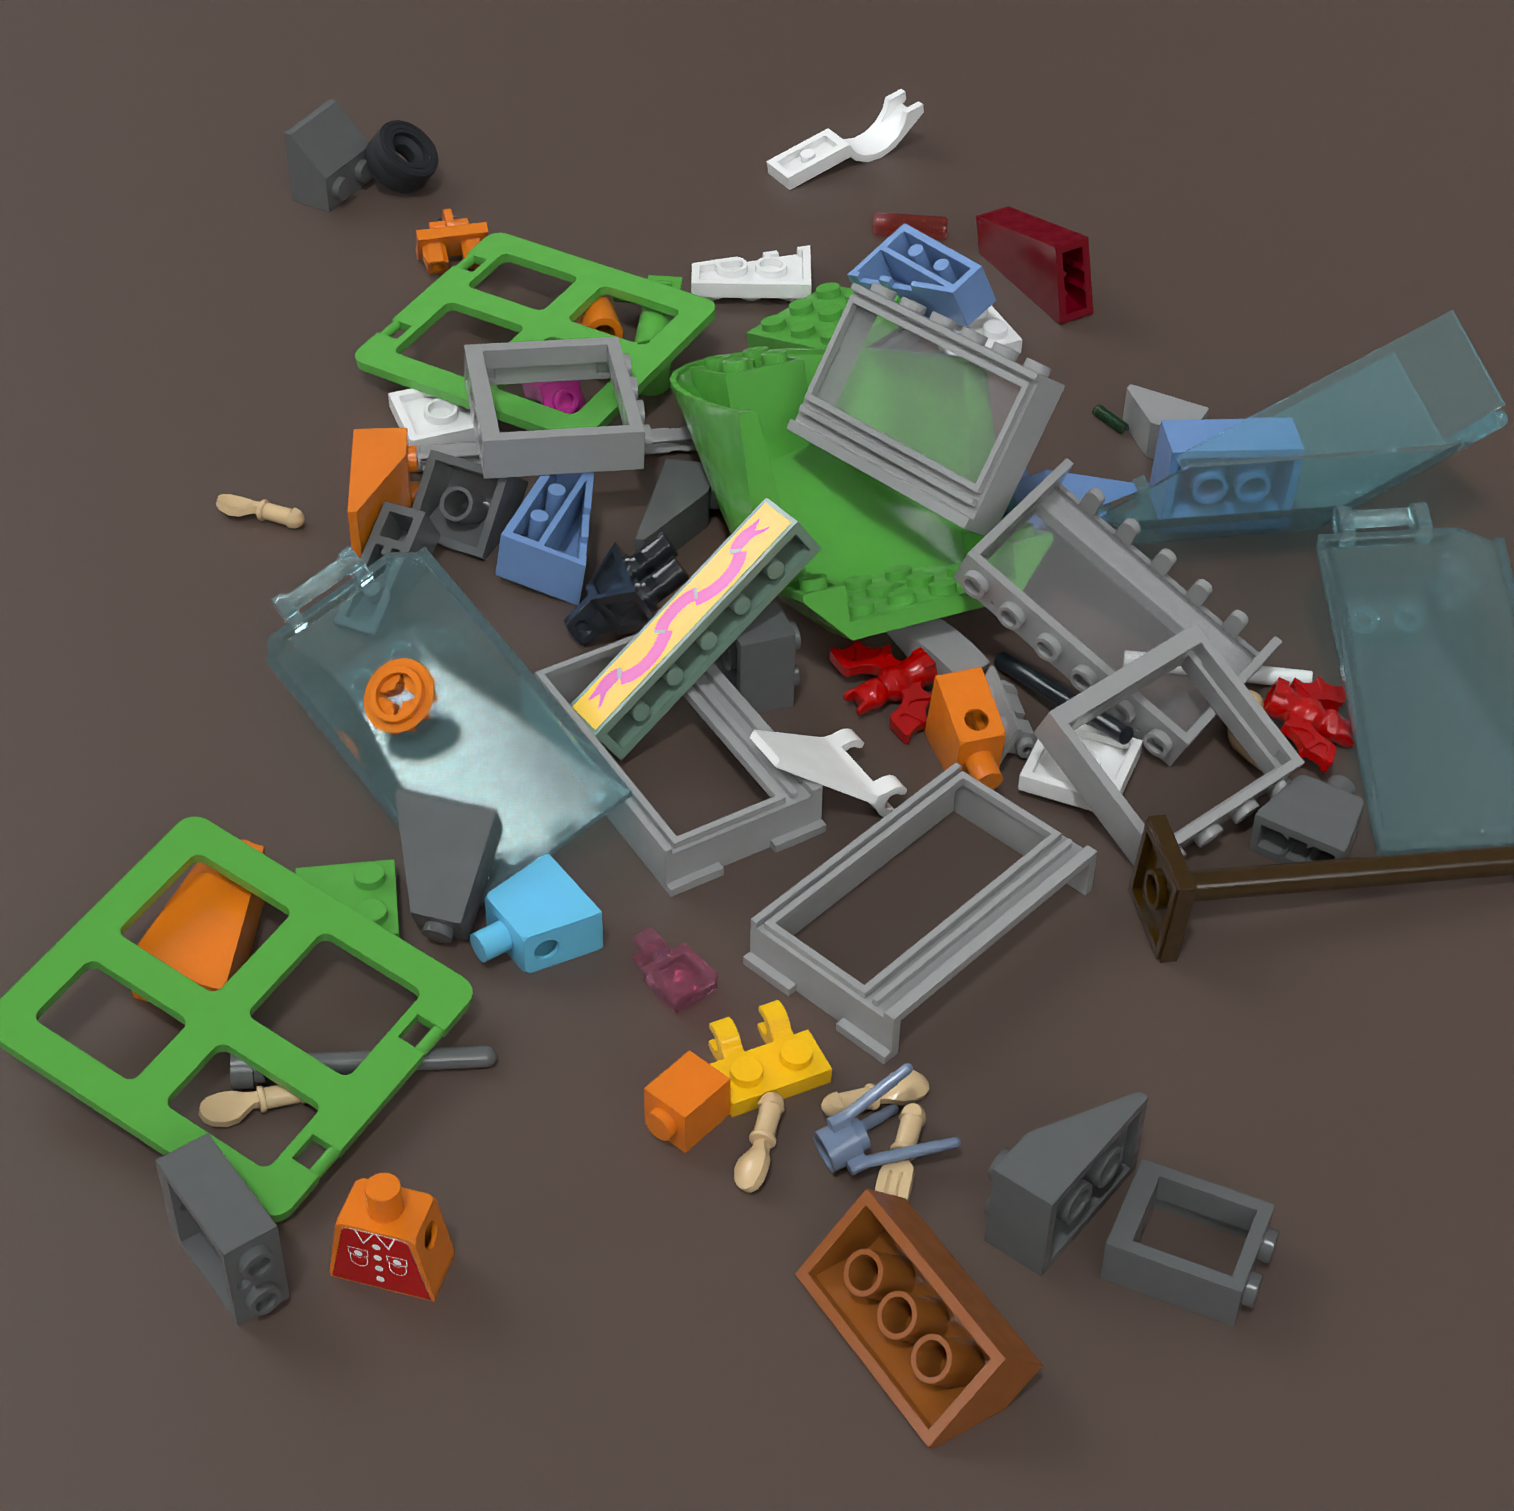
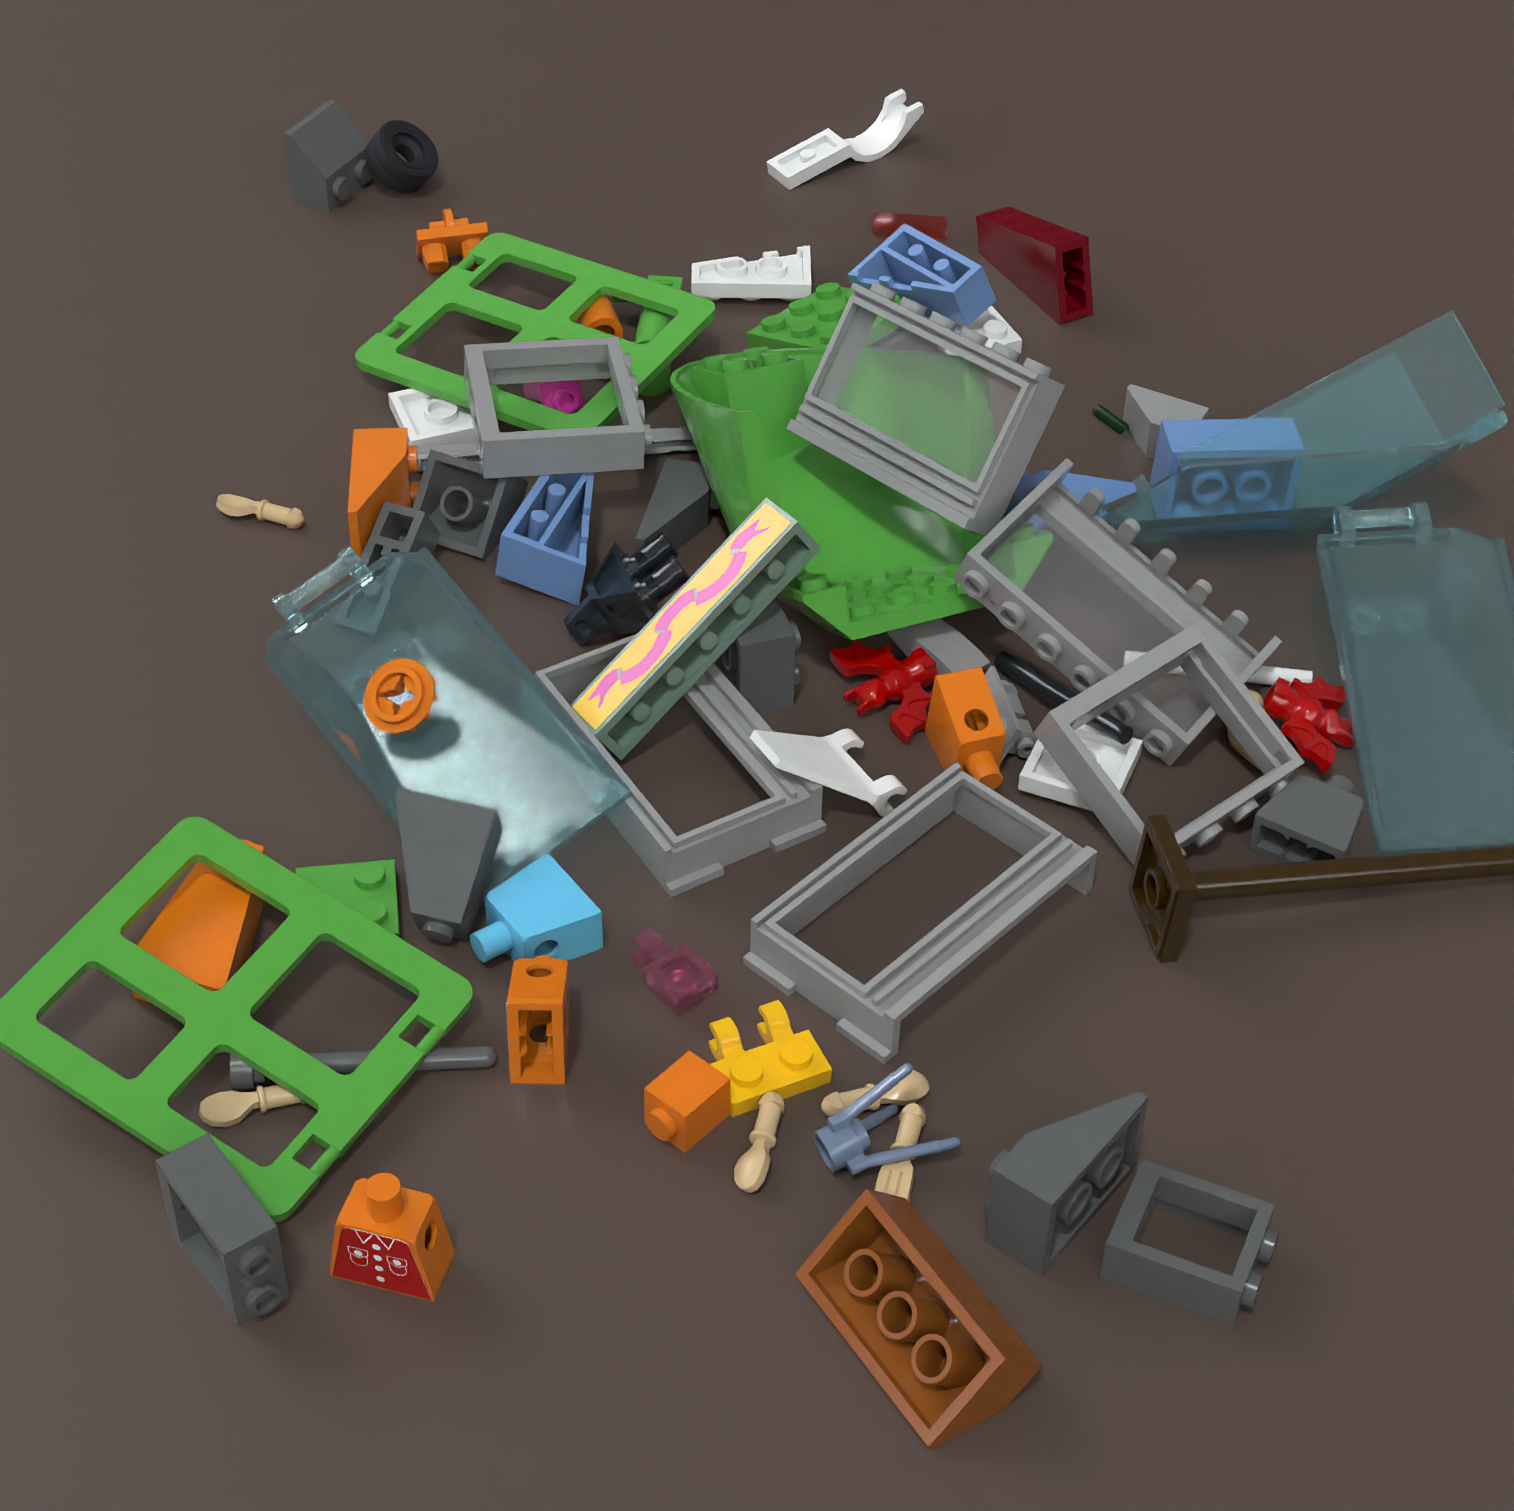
(536, 998): none -> orange torso

